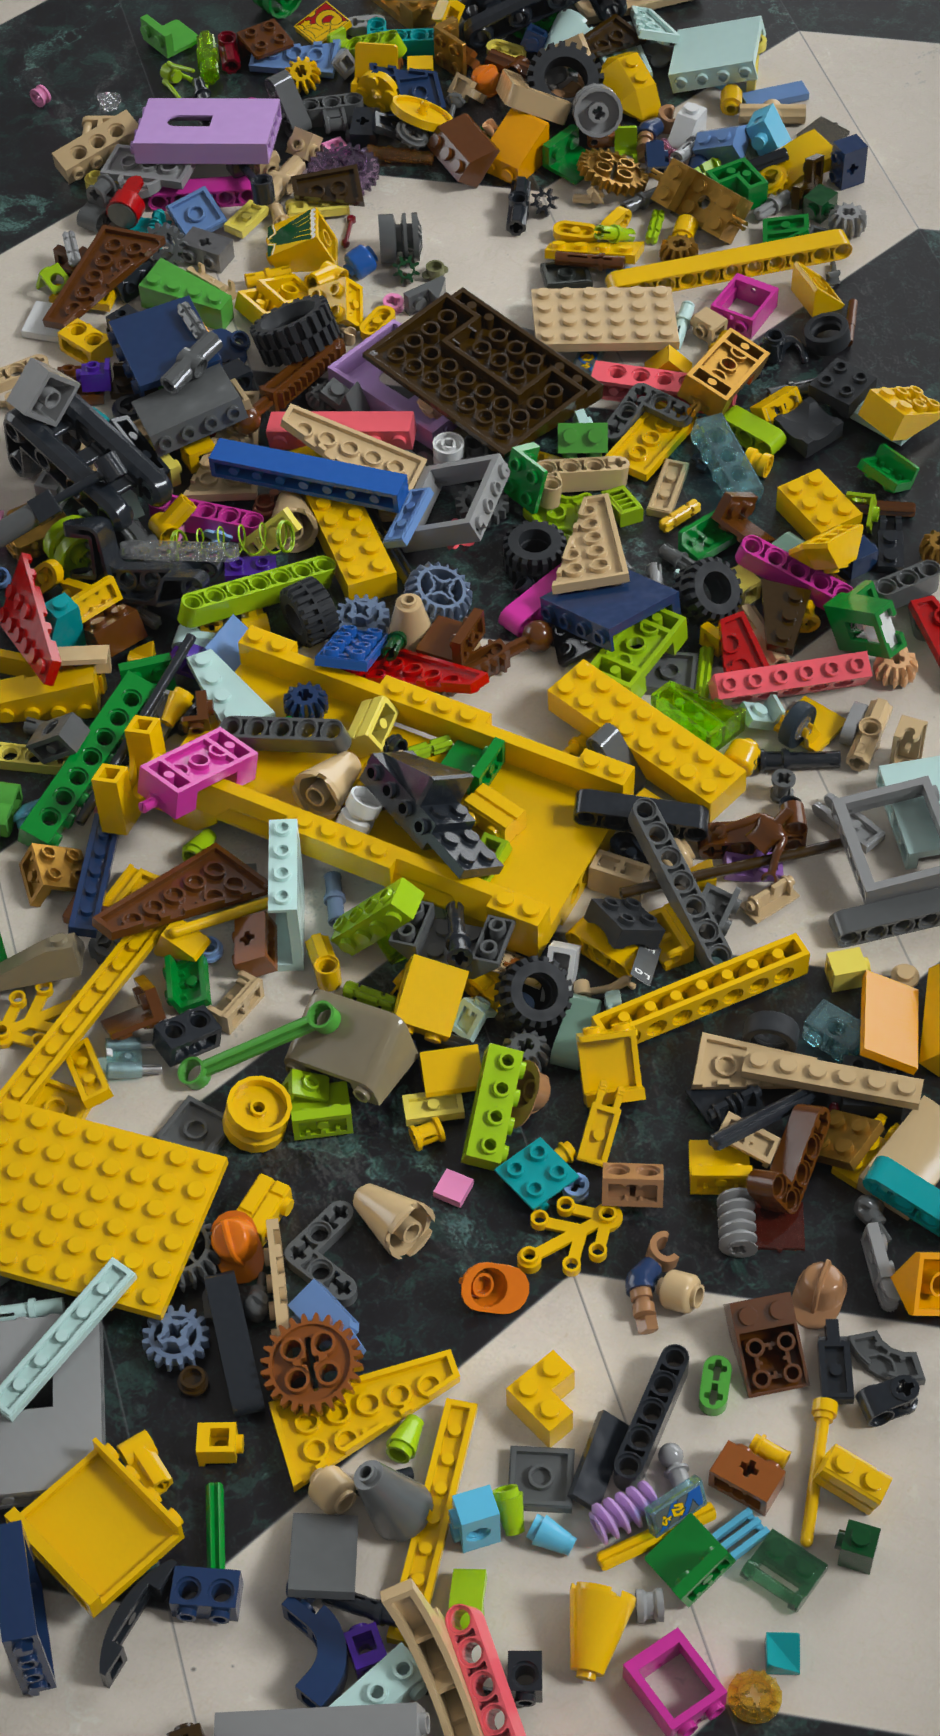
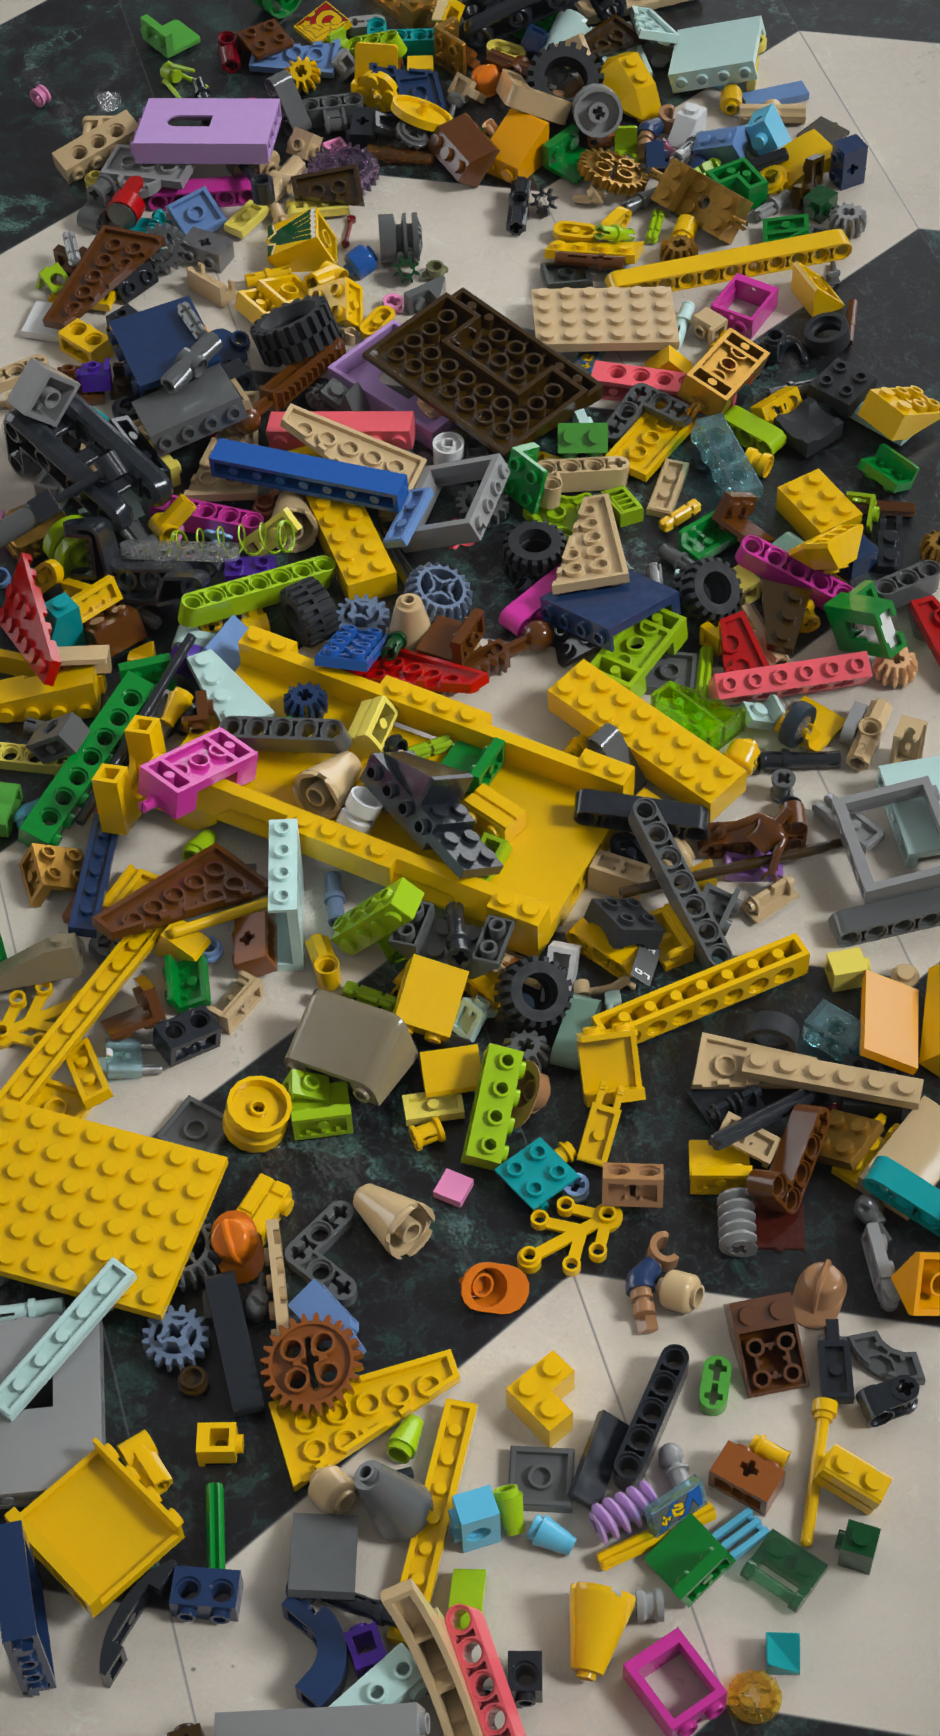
(169, 282): bright green wedge -> none
(192, 451): yellow panel -> none
(208, 57): clear neon green piece -> none
(259, 1045): bright green piece -> none

